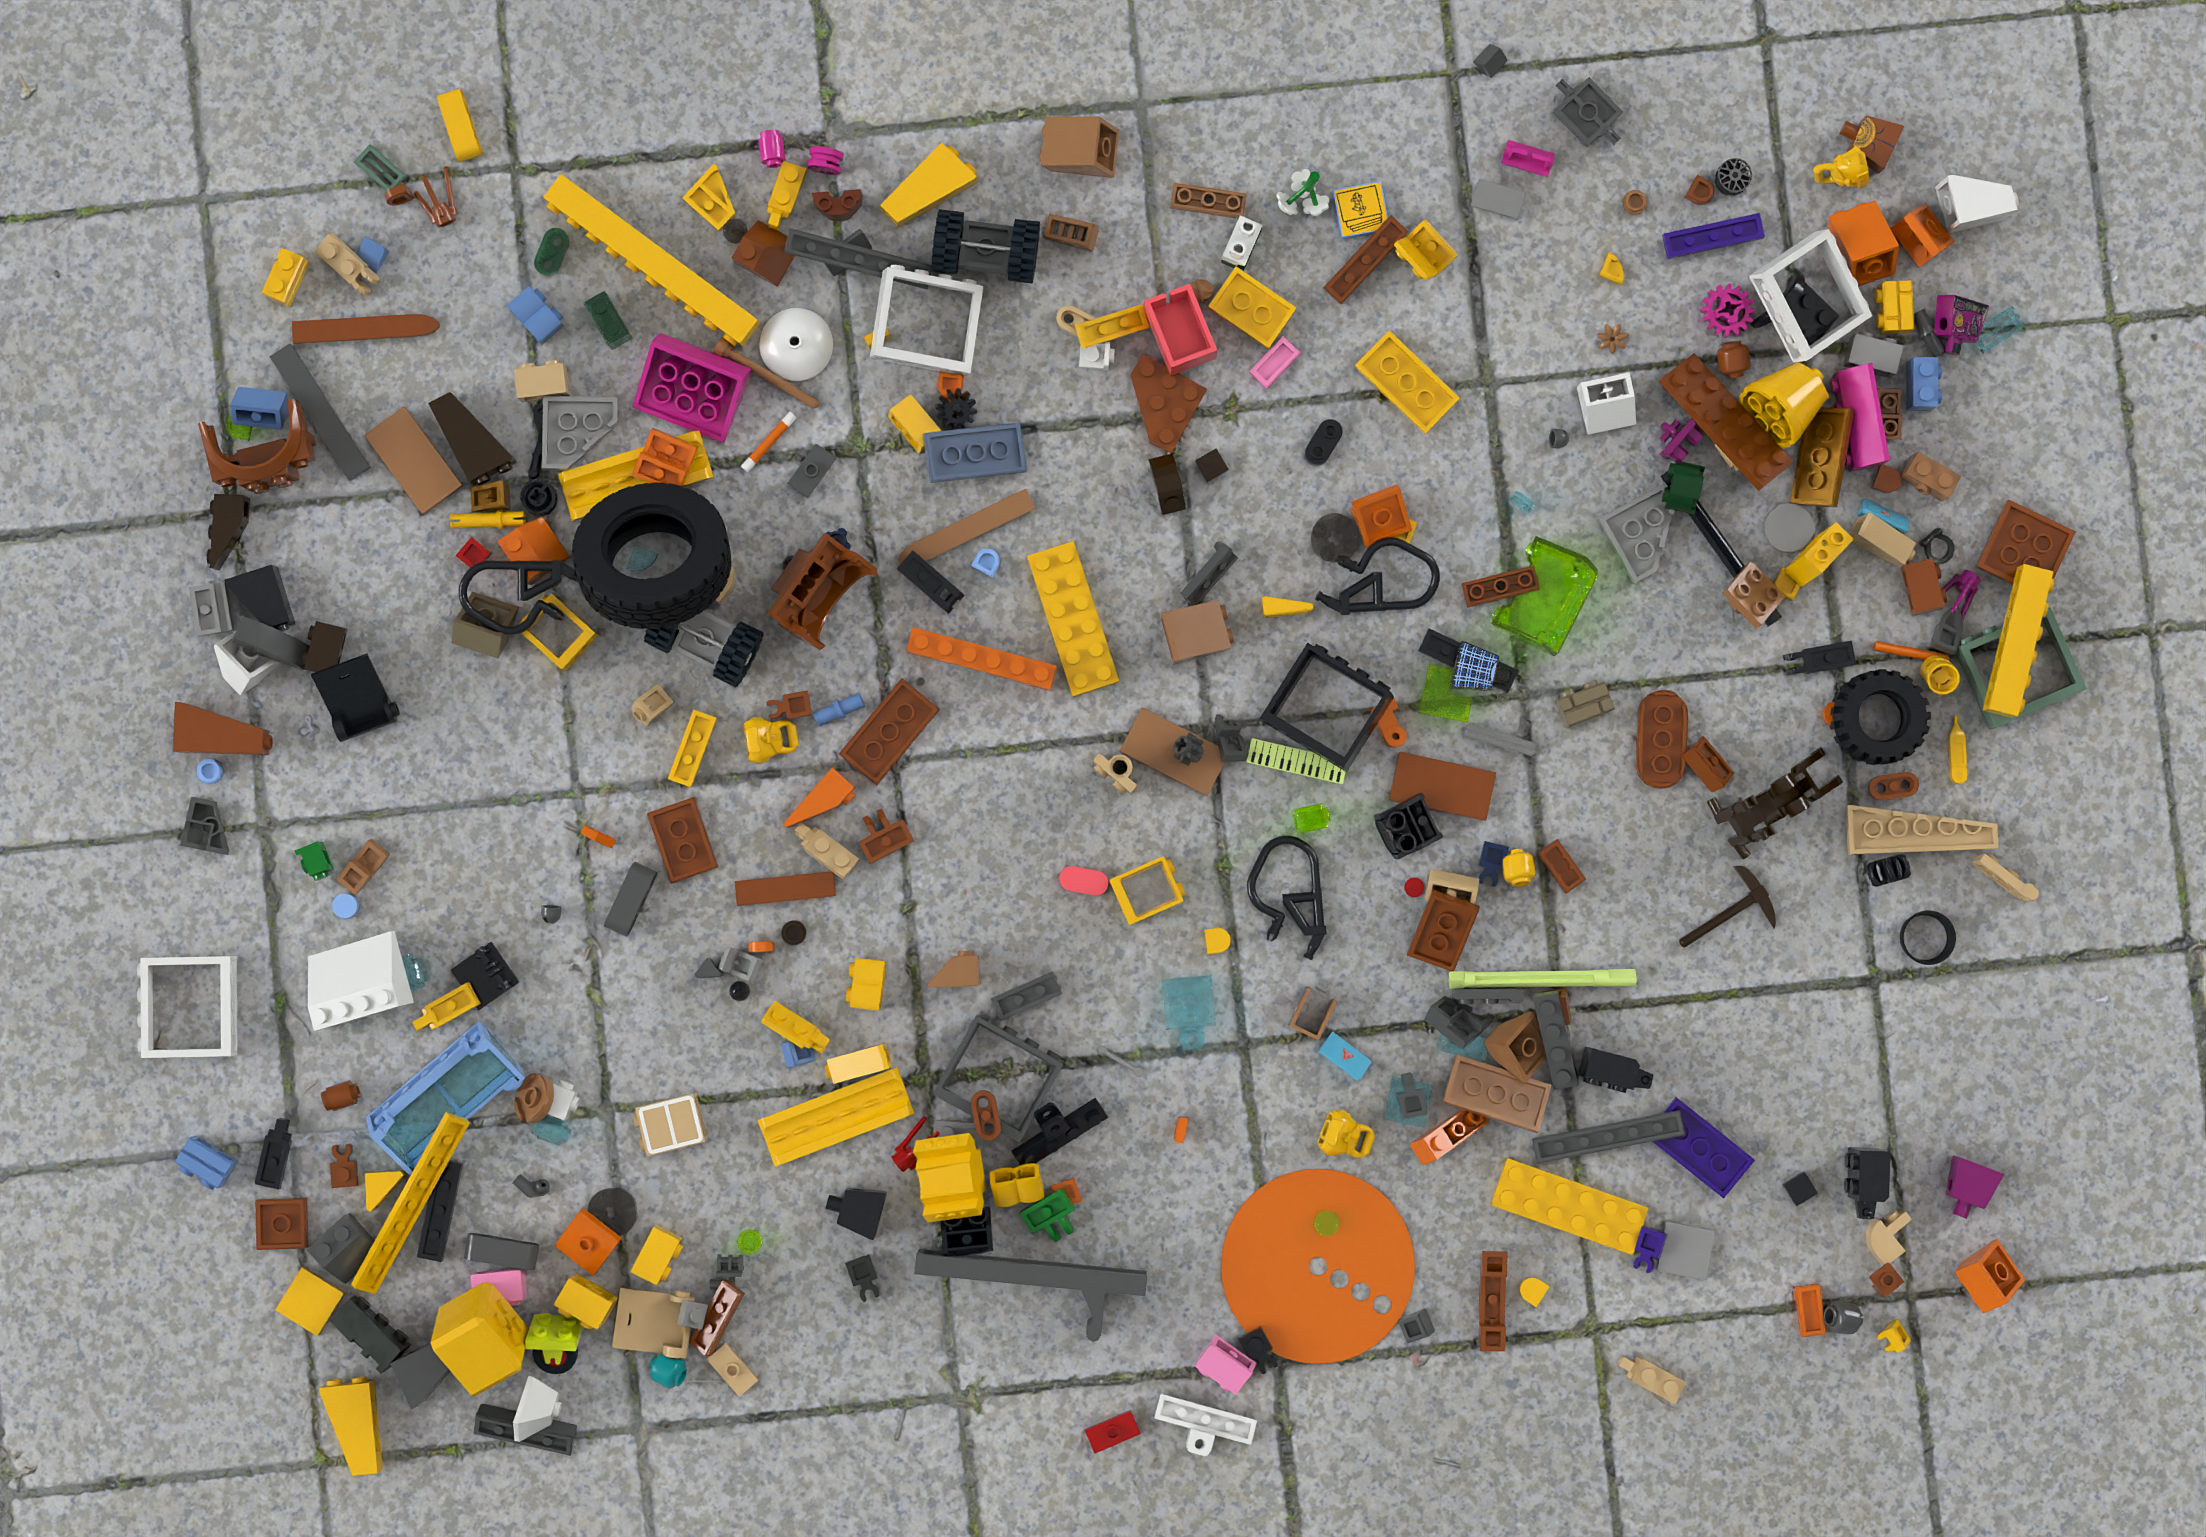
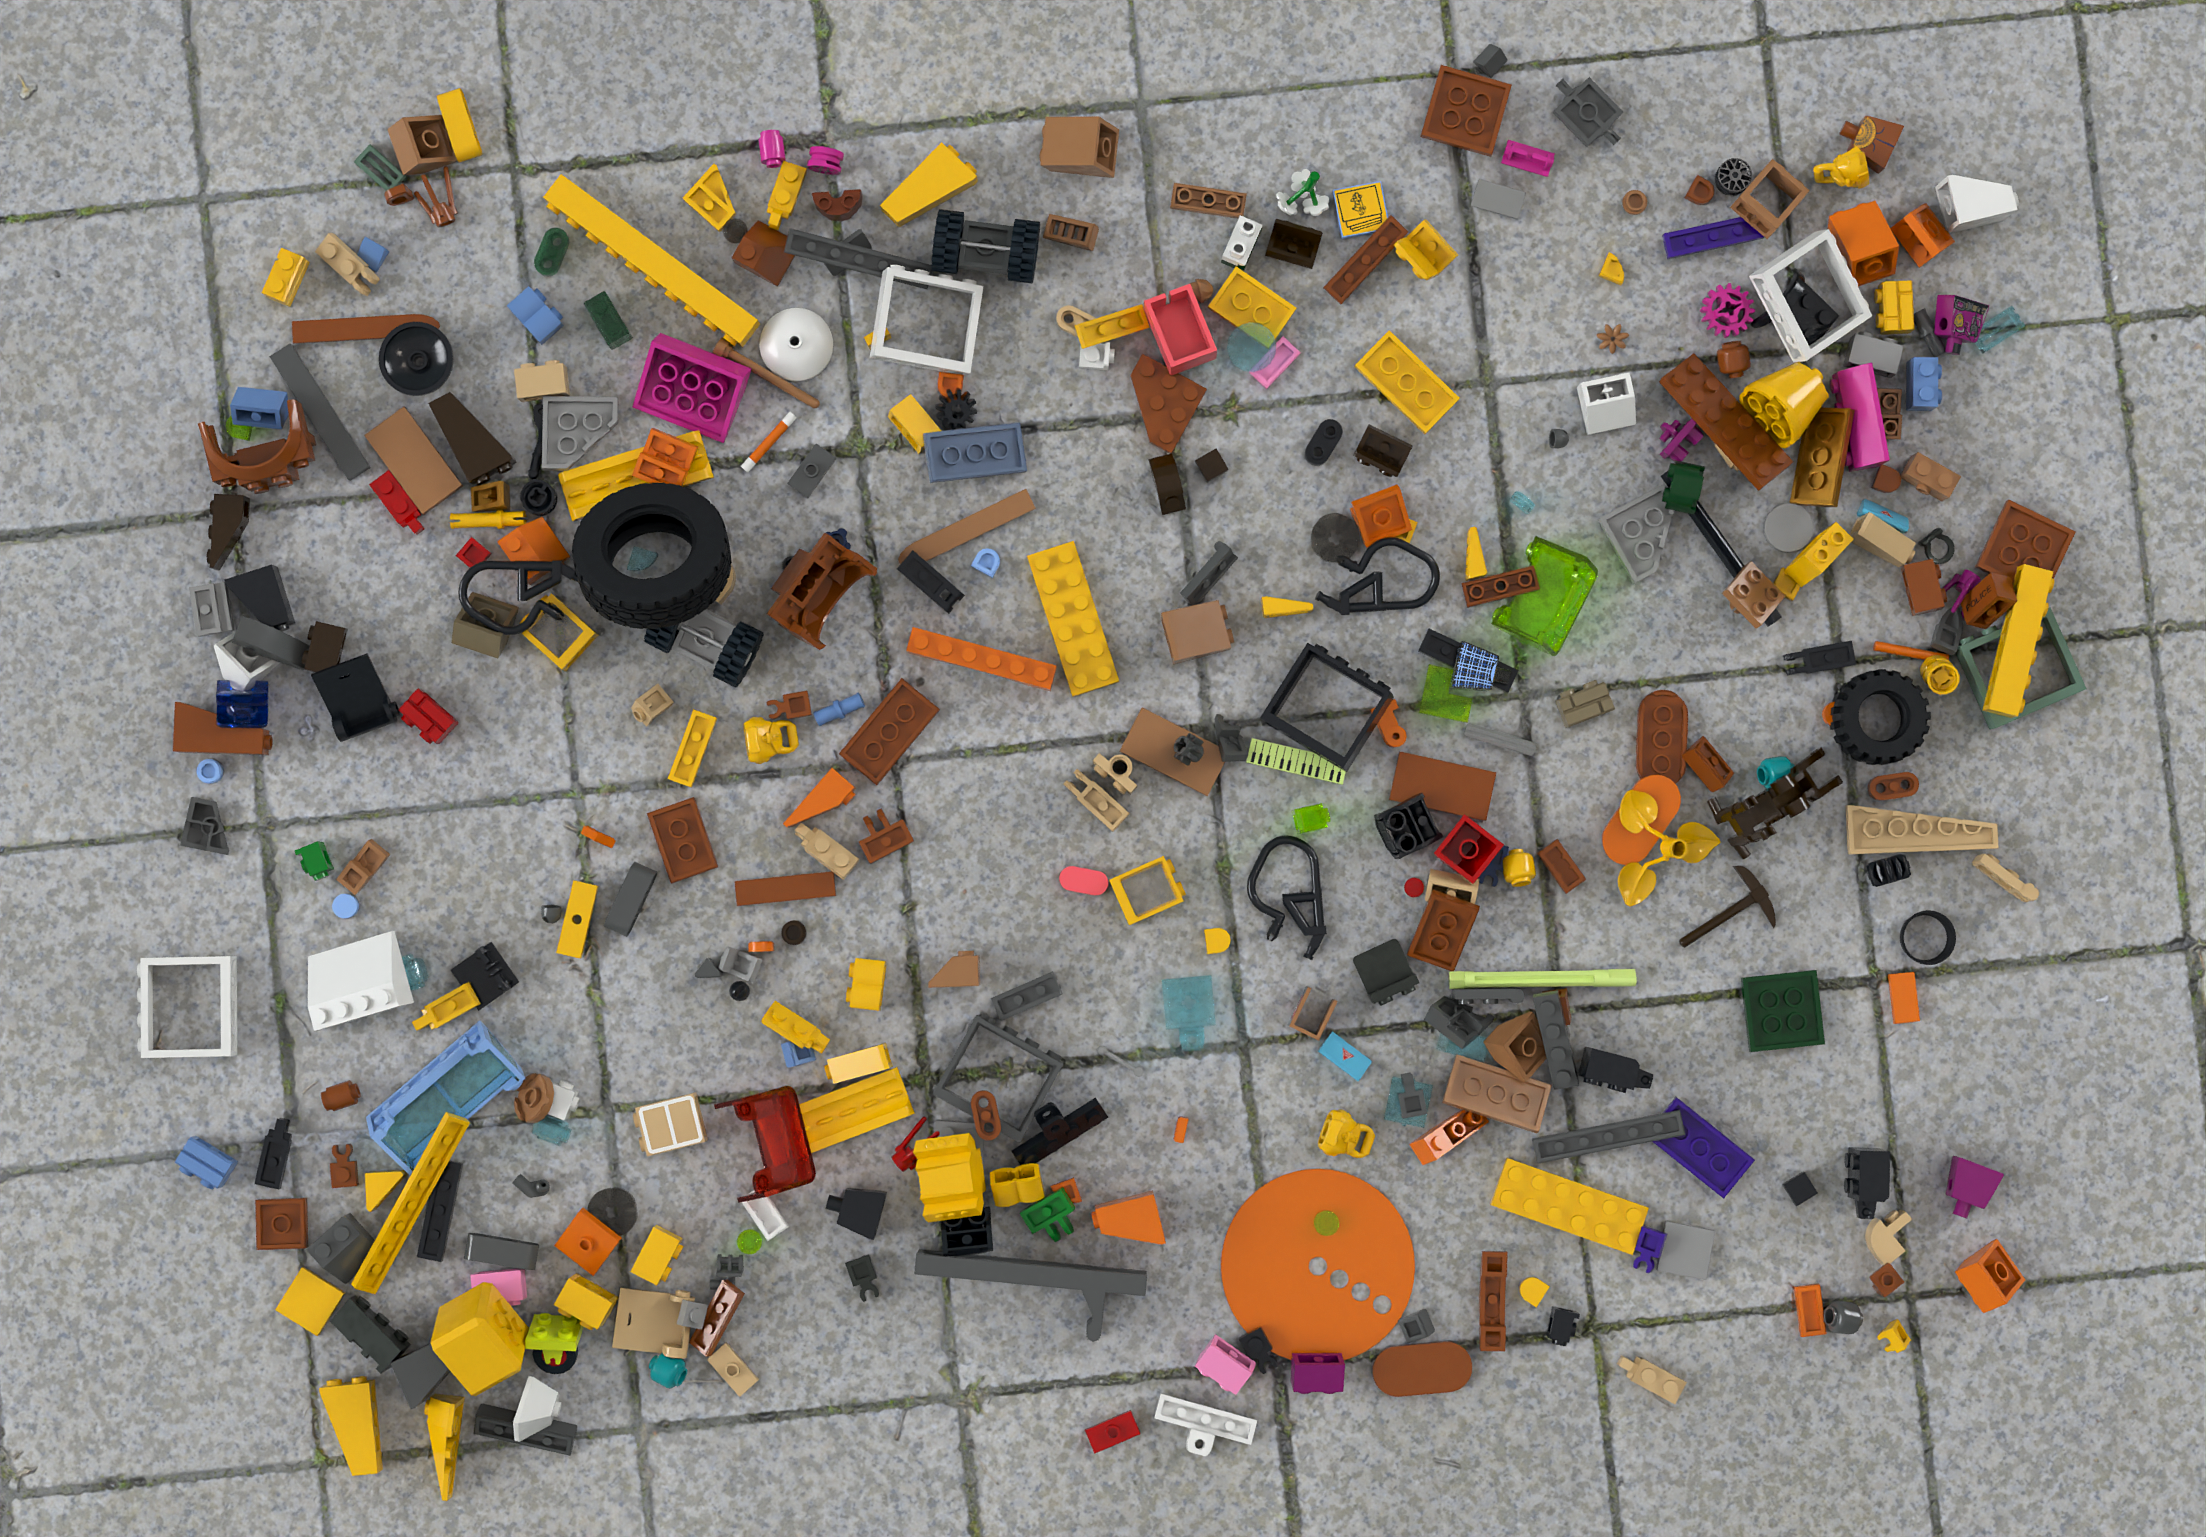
(240, 707): none -> clear blue piece
(397, 501): none -> red hinge
(404, 347): none -> black dish
(421, 144): none -> medium nougat slope
(428, 717): none -> red brick
(444, 1429): none -> yellow wedge
(574, 935): none -> yellow tile
(766, 1216): none -> white plate
(780, 1140): none -> clear red windscreen
(1098, 802): none -> tan hinge
(1130, 1218): none -> orange slope
(1251, 347): none -> clear light blue tile
(1293, 243): none -> dark brown bracket
(1317, 1372): none -> magenta brick
(1382, 451): none -> dark brown bracket
(1385, 972): none -> pearl dark grey bracket
(1422, 1368): none -> dark orange tile
(1466, 110): none -> dark orange plate
(1468, 849): none -> red slope
(1474, 556): none -> yellow slope
(1561, 1325): none -> black brick
(1630, 847): none -> orange tile
(1692, 845): none -> yellow plant
(1765, 221): none -> medium nougat window
(1773, 769): none -> teal head
(1782, 1011): none -> dark green plate
(1903, 997): none -> orange tile
(1957, 753): yellow piece -> none
(1988, 600): none -> dark orange brick

